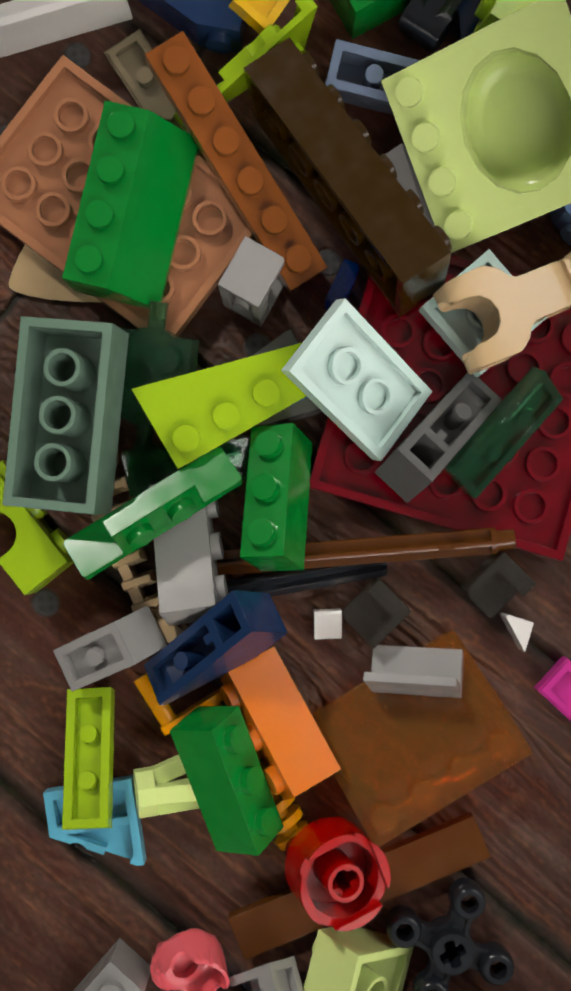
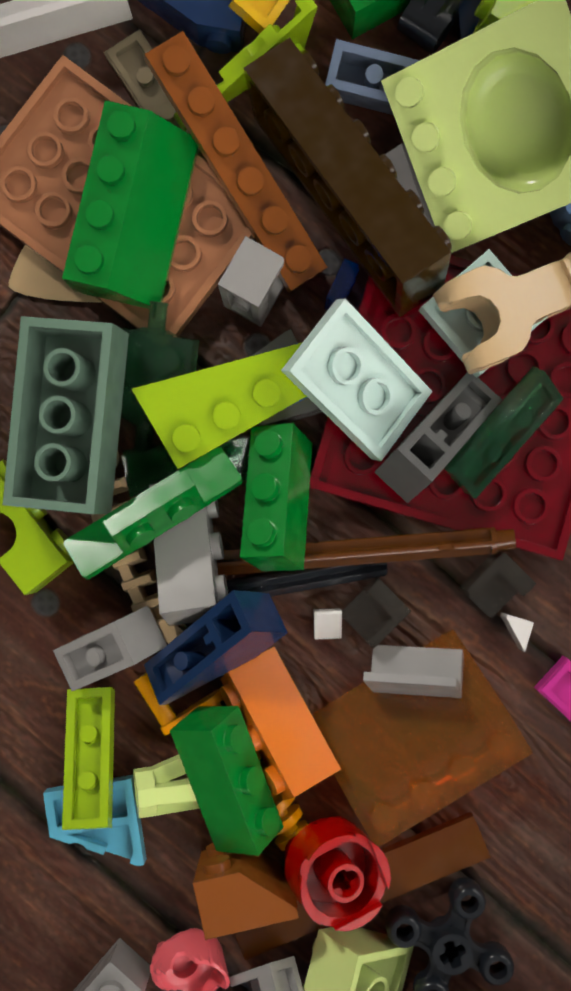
(241, 892): none -> dark orange slope

